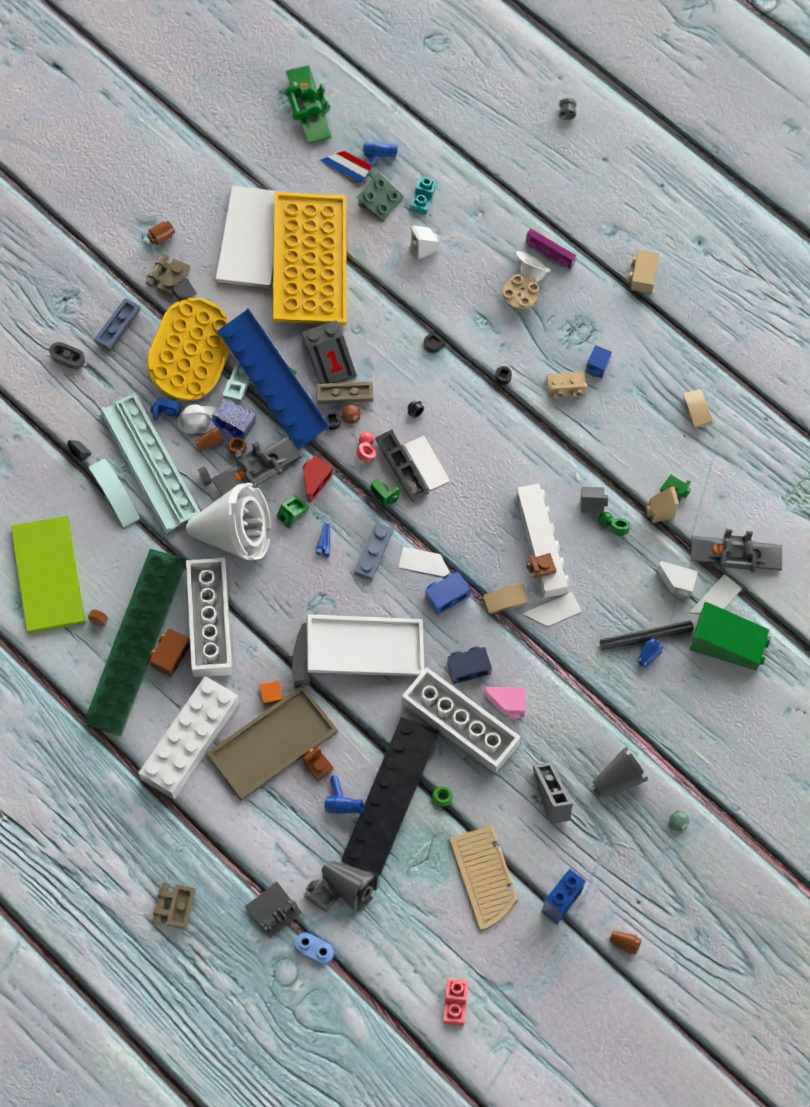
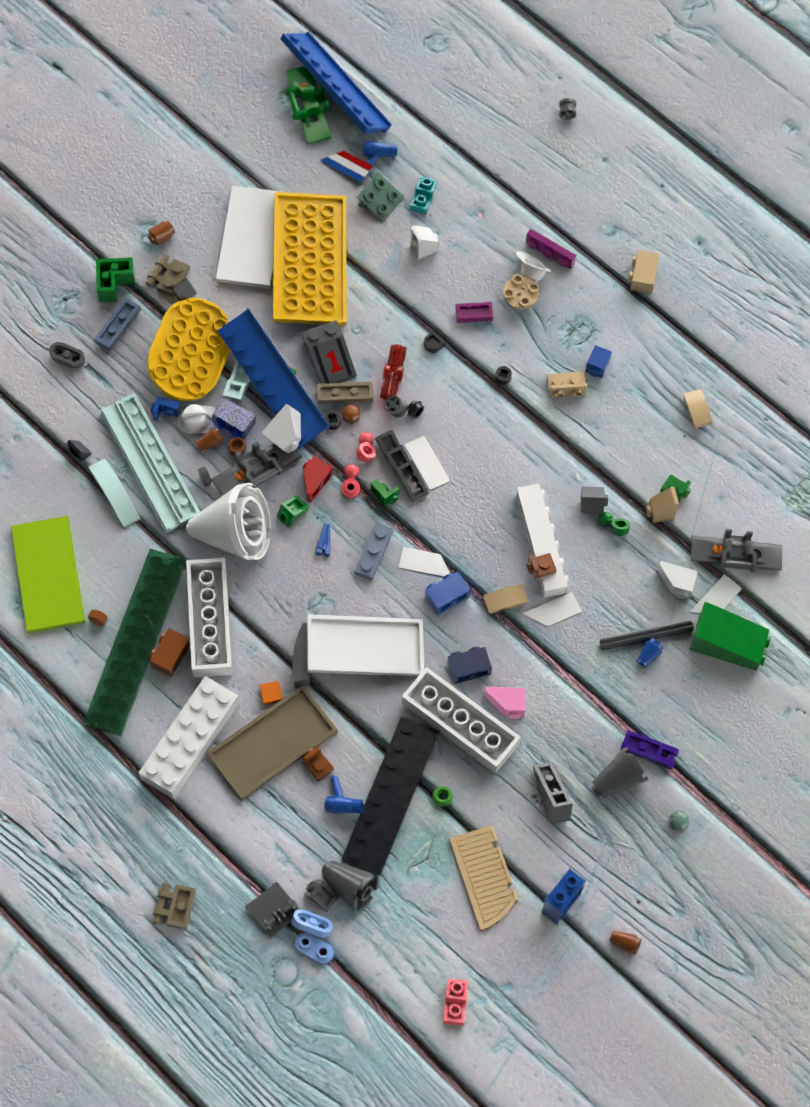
(113, 273): none -> green brick
(285, 429): none -> white slope
(312, 923): none -> light blue plate
(336, 82): none -> blue plate
(351, 473): none -> coral plate
(391, 406): none -> dark grey wheel
(393, 371): none -> clear red piece
(474, 312): none -> magenta plate
(649, 749): none -> dark purple plate

